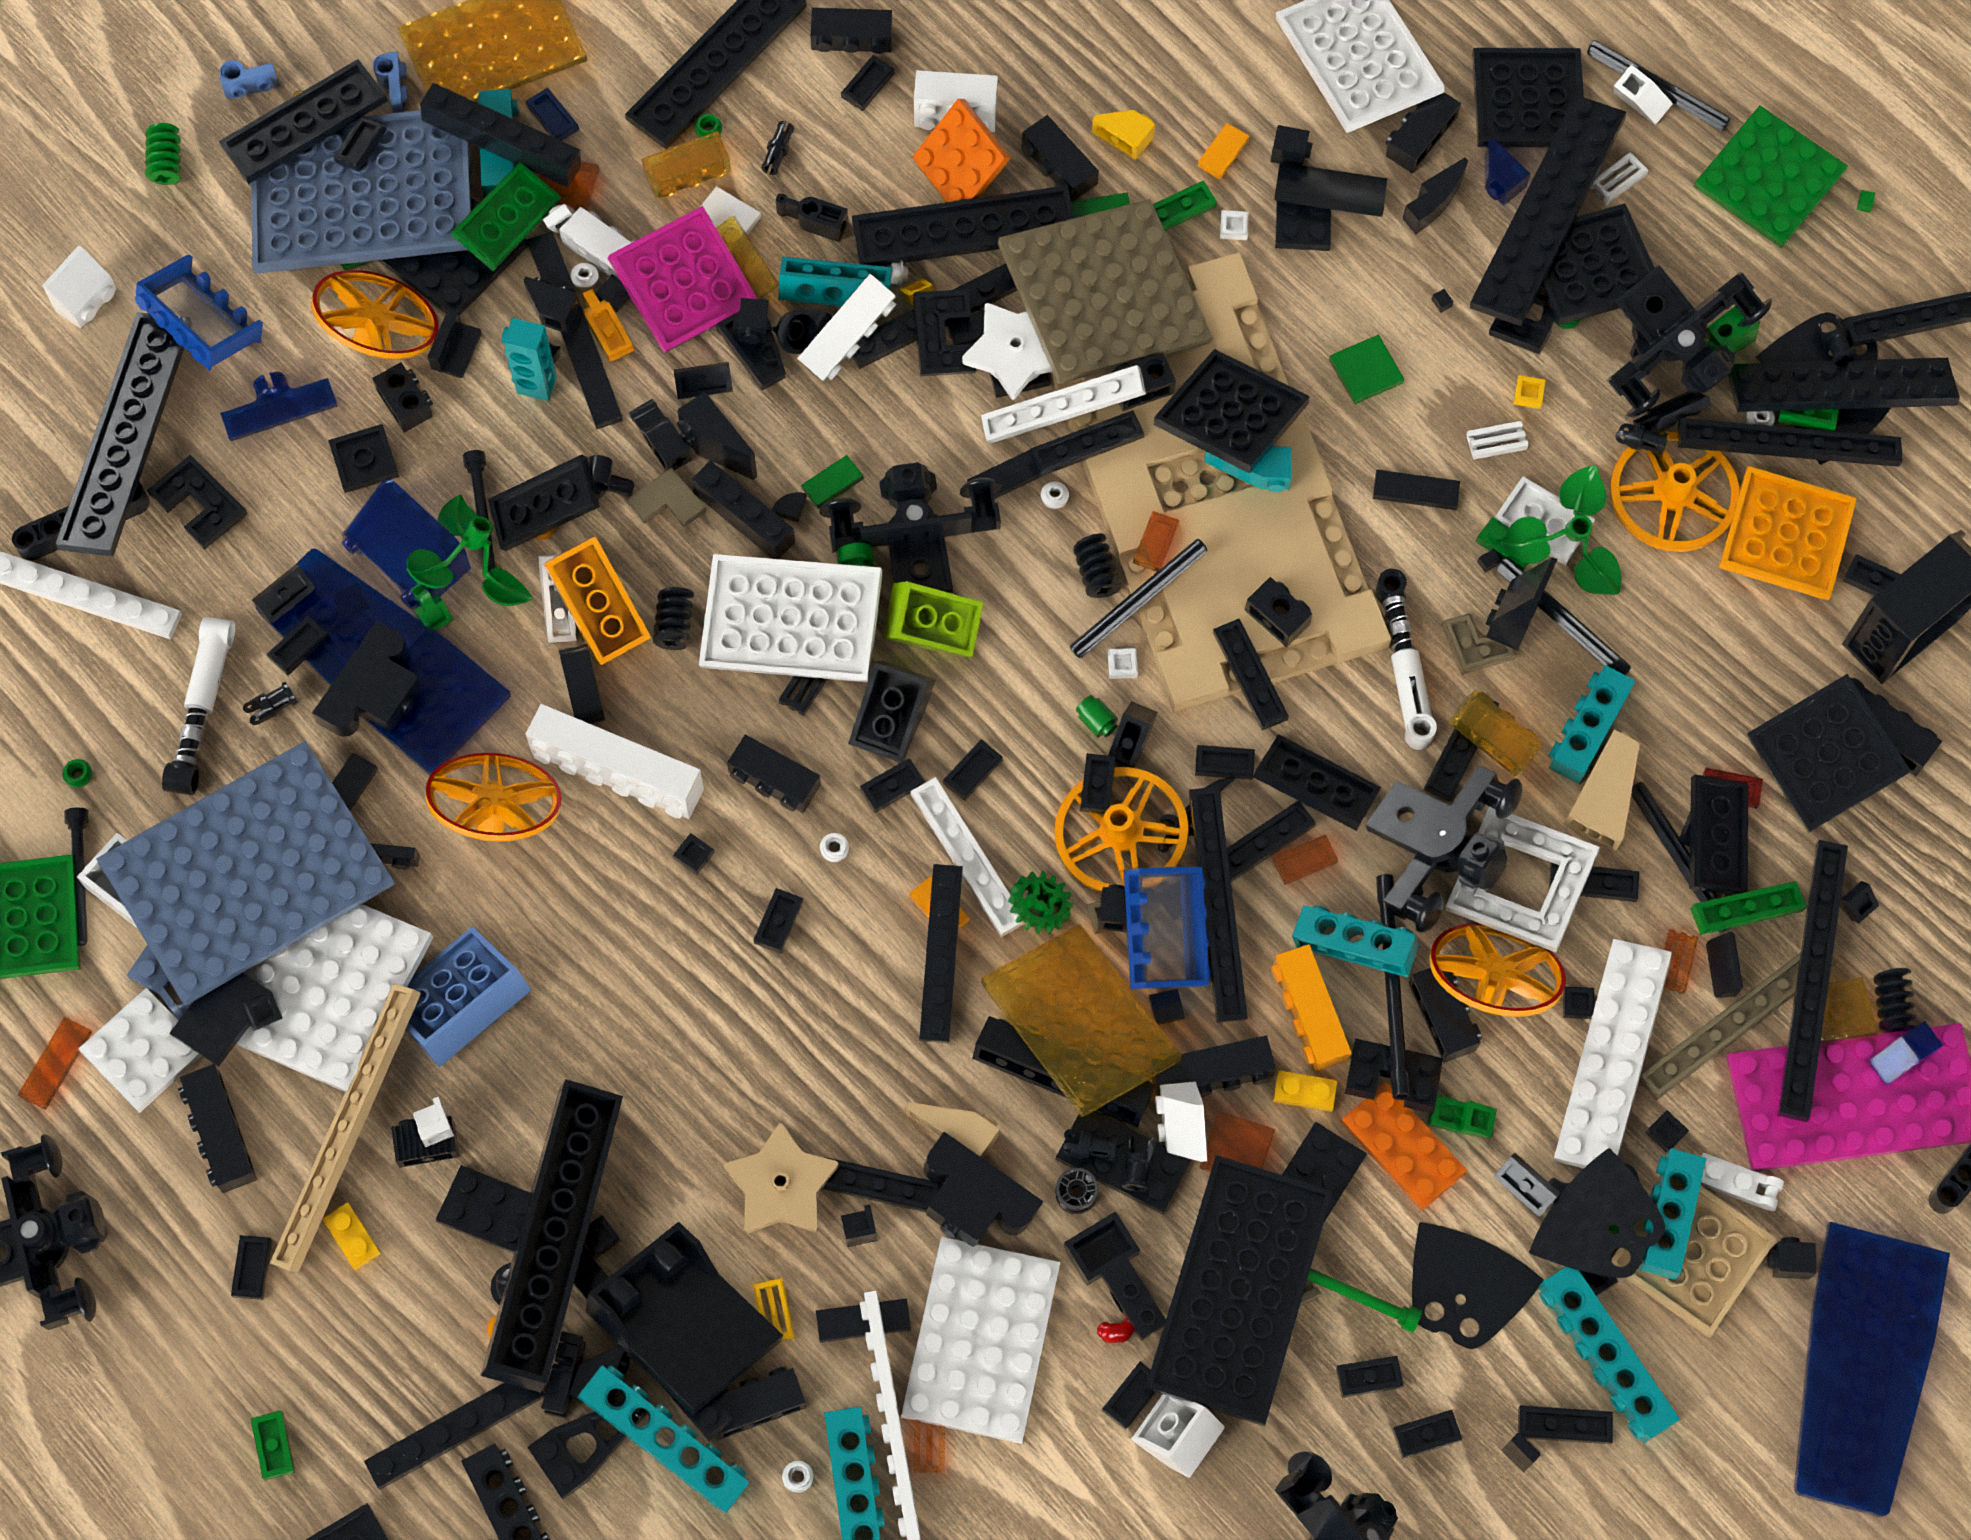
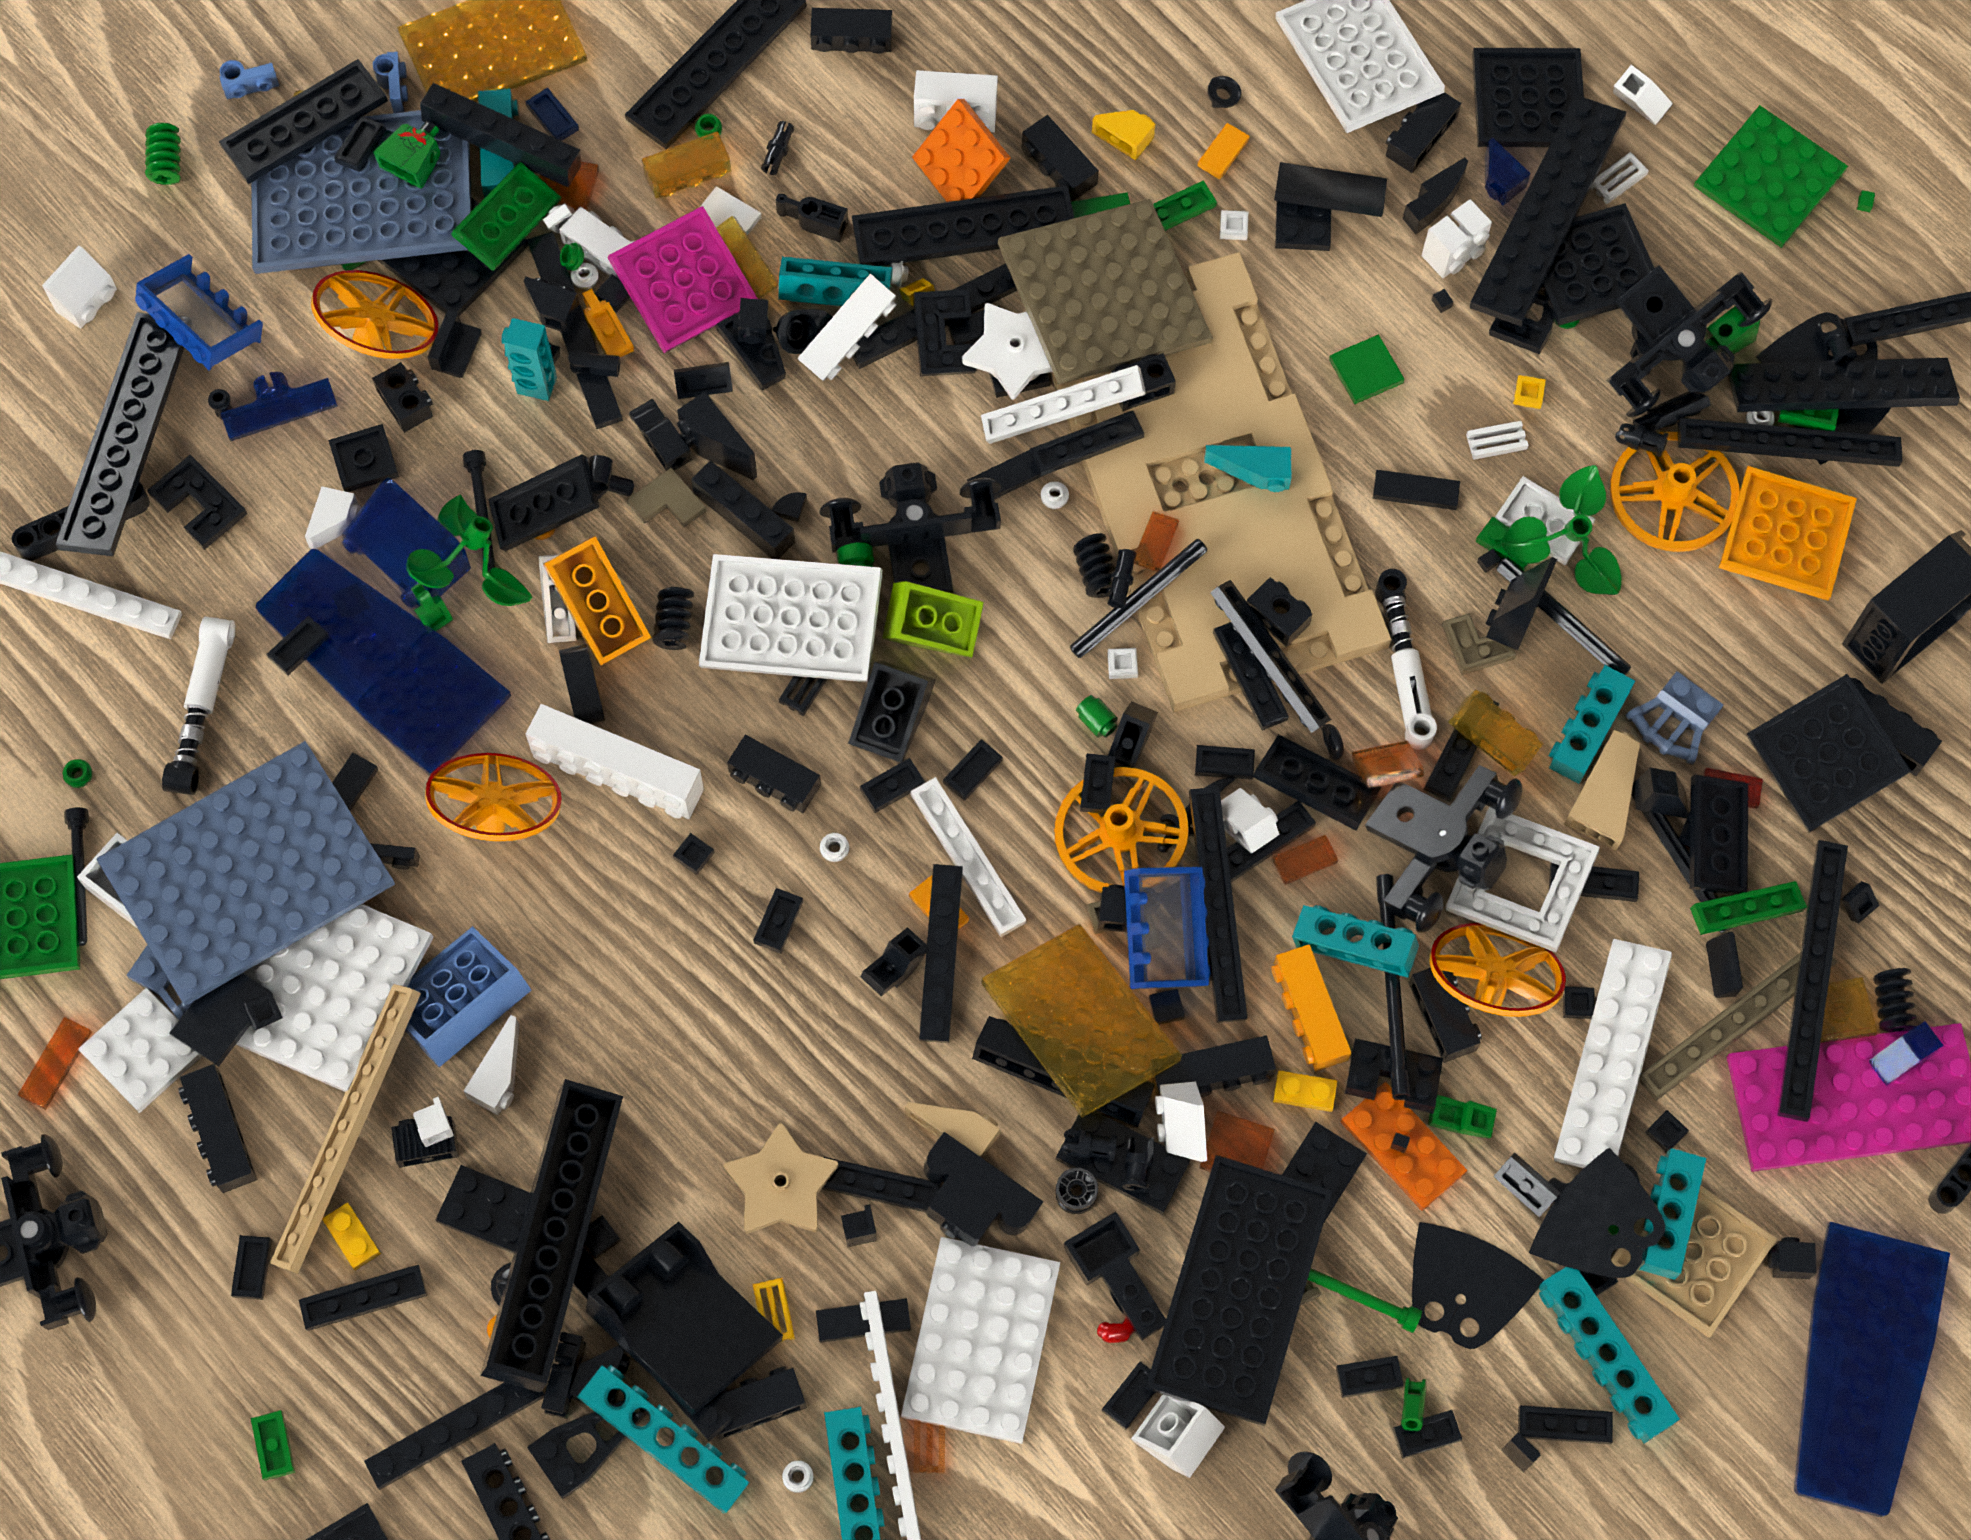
(219, 401): none -> black pin
(269, 703): black piece -> none
(283, 593): black plate -> none
(330, 516): none -> white slope
(362, 1297): none -> black plate
(370, 685): black brick -> none
(410, 153): none -> green torso
(495, 1076): none -> white slope
(572, 256): none -> green plate
(596, 364): none -> black bar
(832, 481): green tile -> none
(867, 83): black tile -> none
(897, 962): none -> black brick
(1040, 902): green gear -> none
(1122, 578): none -> black pin
(1227, 84): none -> black piece
(1231, 411): black plate -> none
(1248, 820): none -> white brick
(1270, 655): none -> black plate
(1291, 145): black brick -> none
(1333, 741): none -> black piece
(1387, 764): none -> clear orange tile
(1400, 1142): none -> black piece
(1413, 1405): none -> green bar
(1451, 246): none -> white piece
(1660, 793): none -> black slope
(1675, 95): axle -> none
(1682, 938): clear orange tile -> none
(1685, 703): none -> sand blue plate
(1740, 1183): white plate -> none
(1868, 575): black plate -> none

